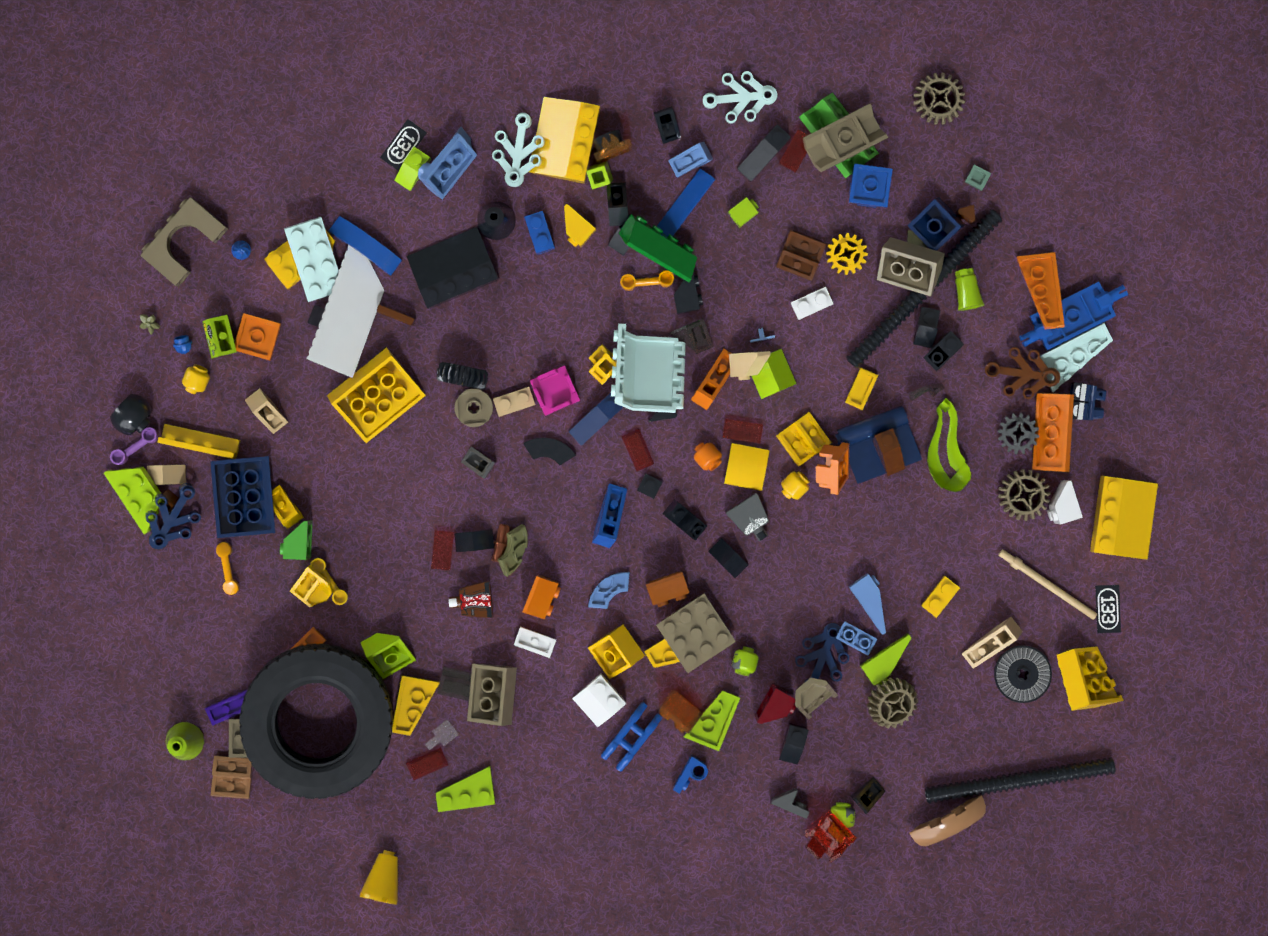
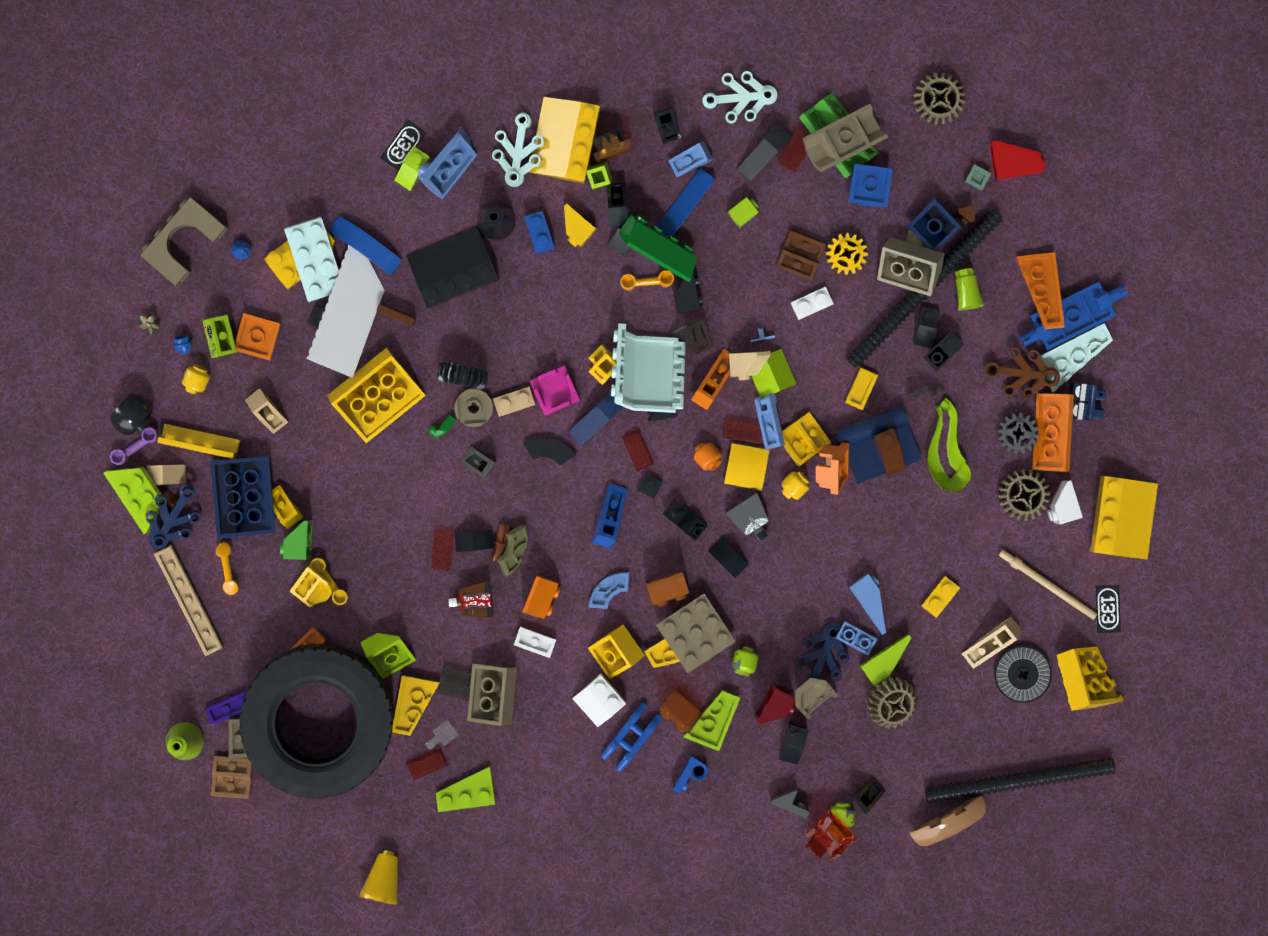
(188, 600): none -> tan tile
(443, 429): none -> green arm
(769, 421): none -> medium blue plate
(1014, 161): none -> red slope

